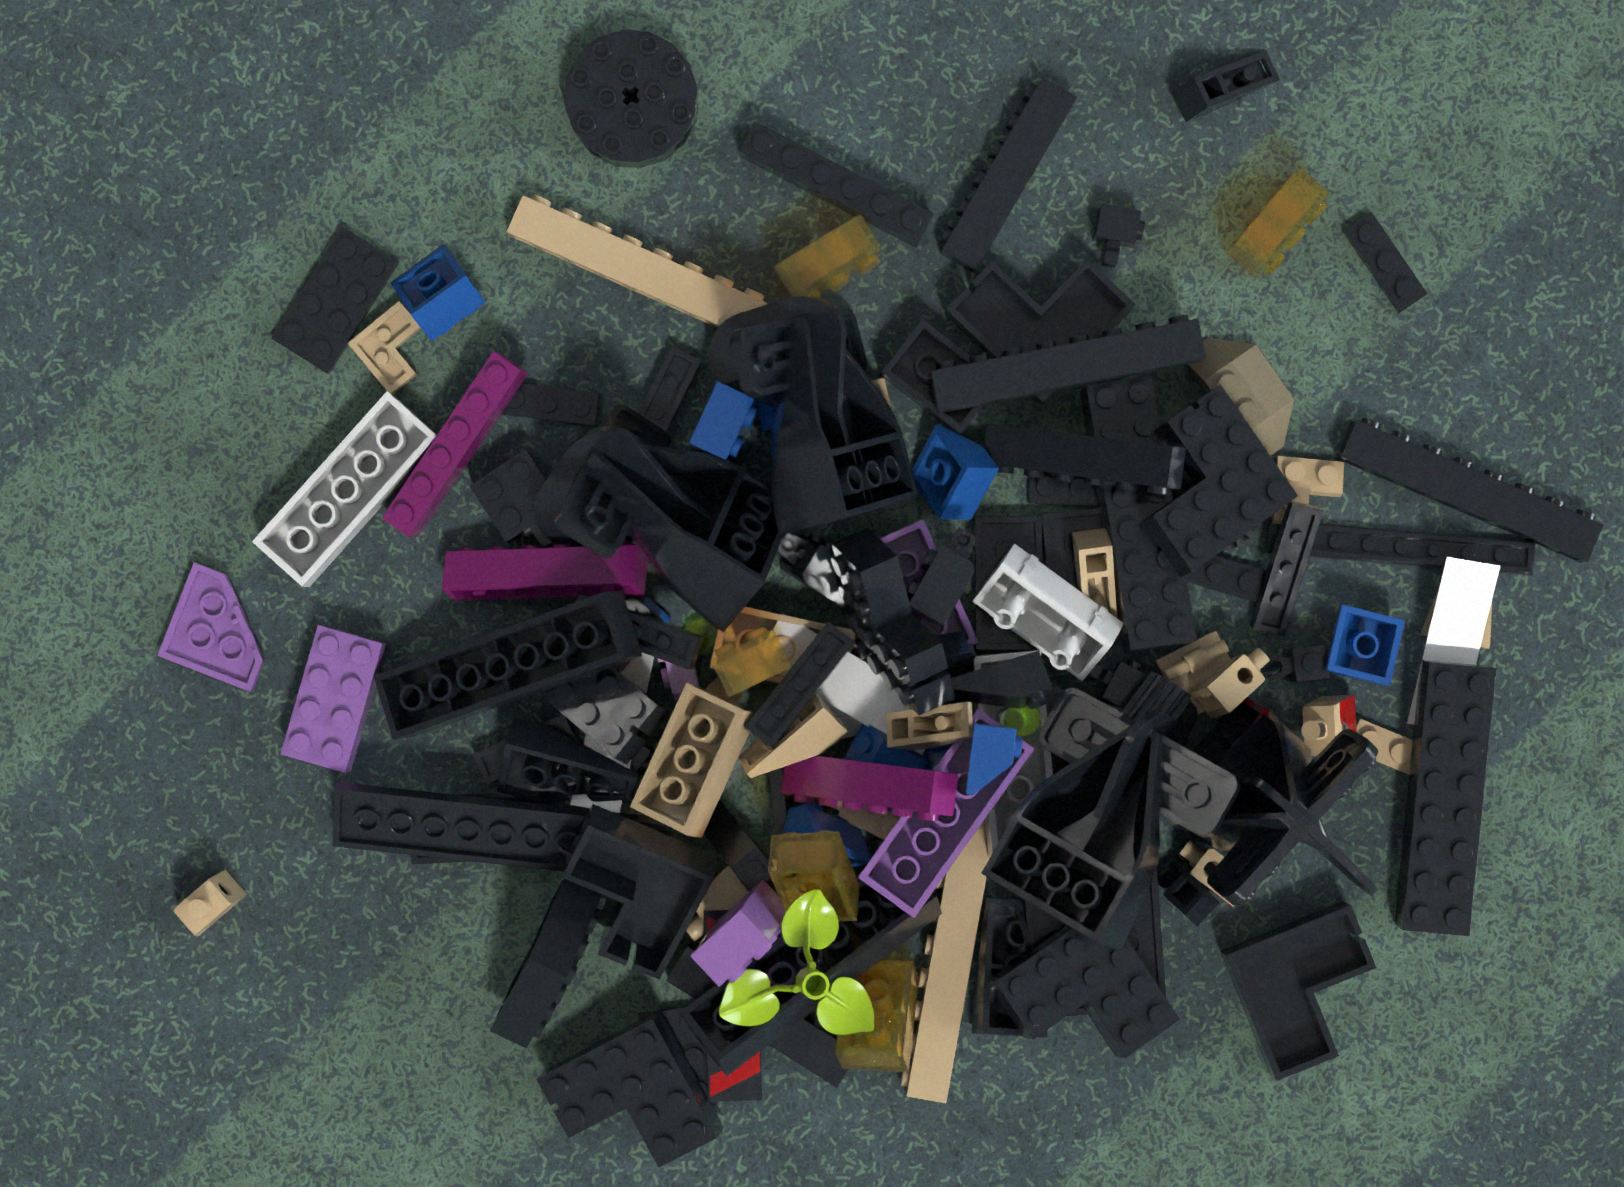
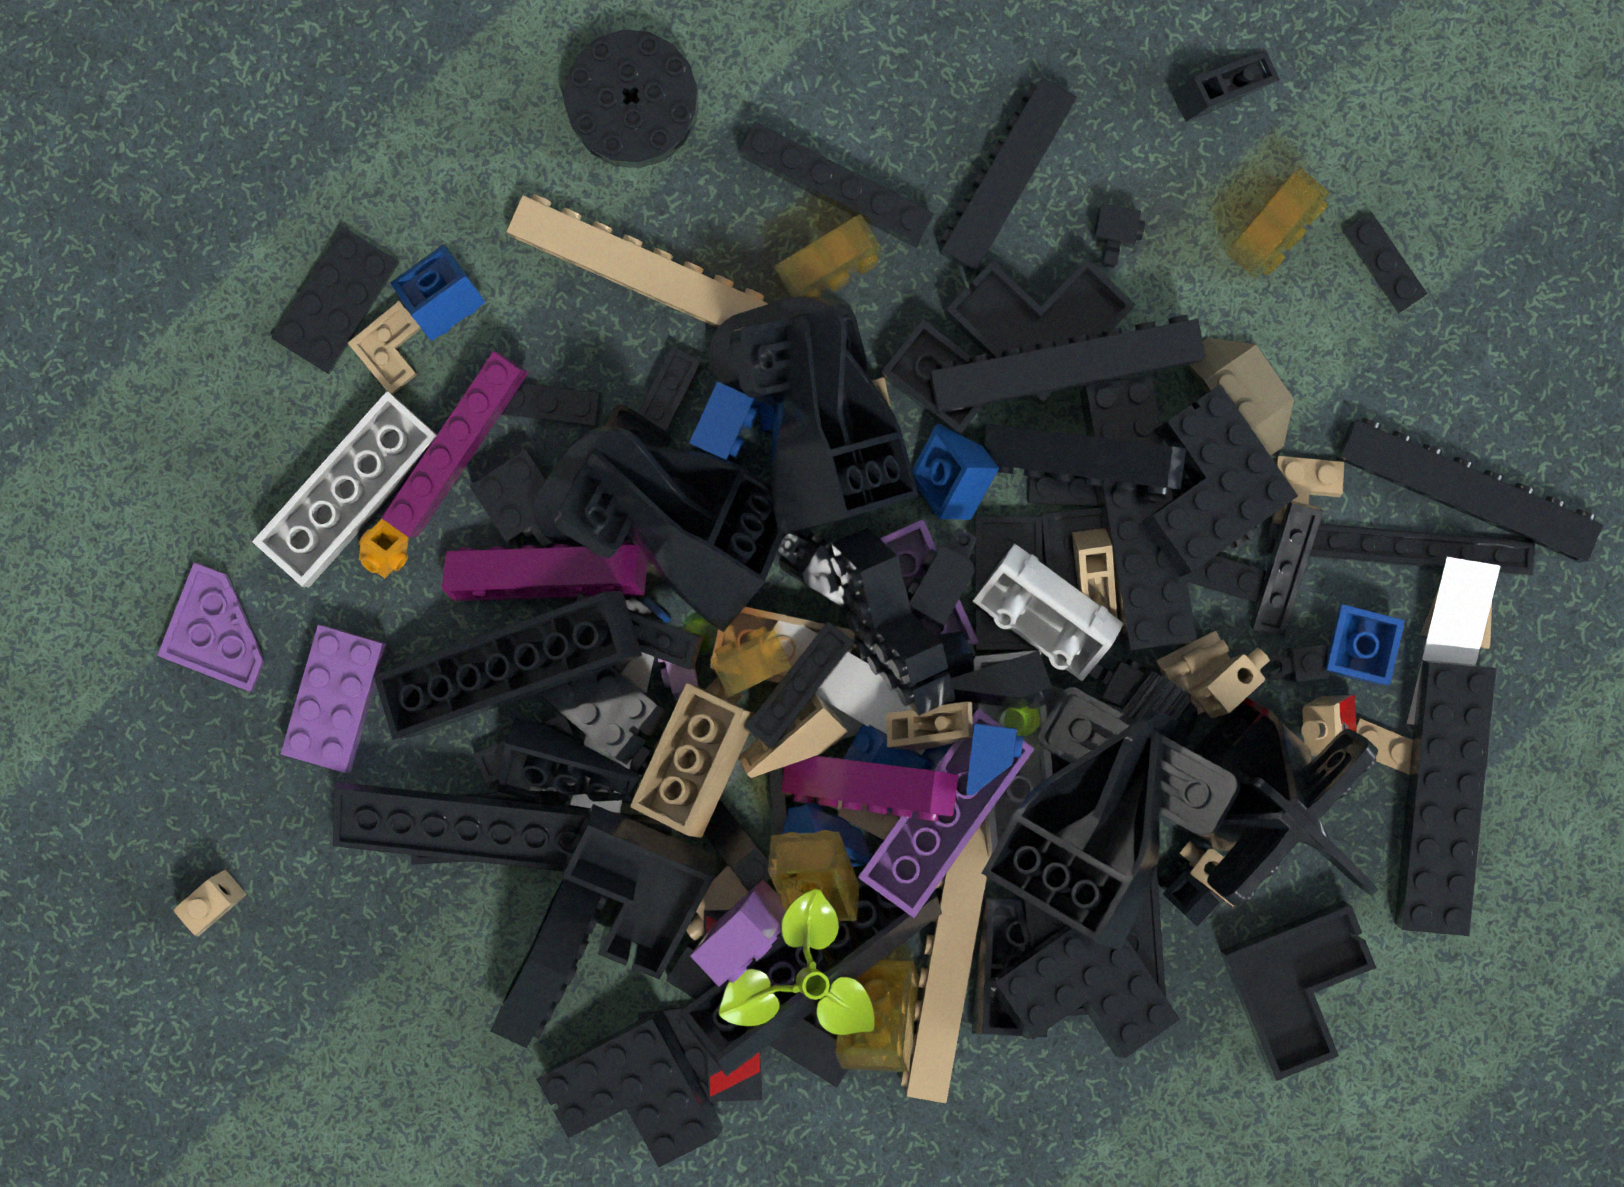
(383, 549): none -> light orange brick

